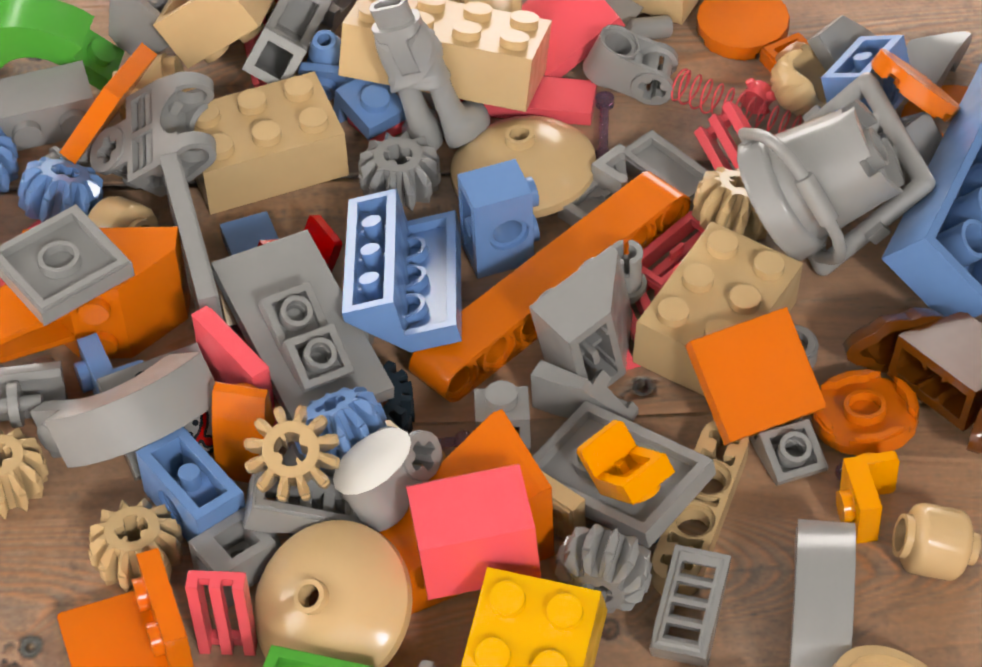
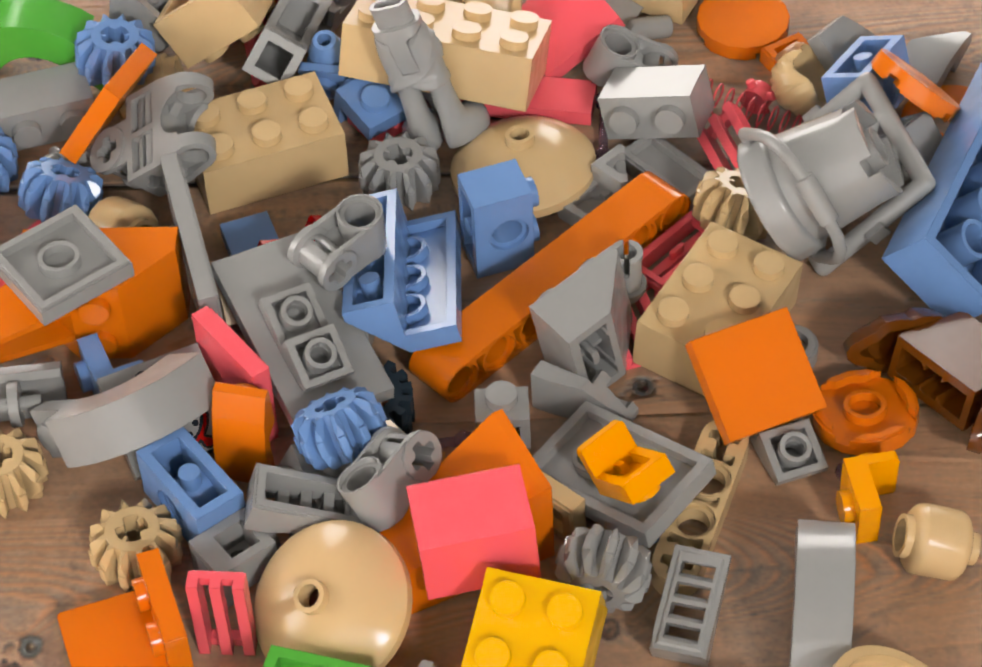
(107, 46): none -> medium blue gear
(311, 445): tan gear -> none
(344, 241): none -> light grey piece
(372, 461): white sticker -> none
(656, 102): none -> light grey brick

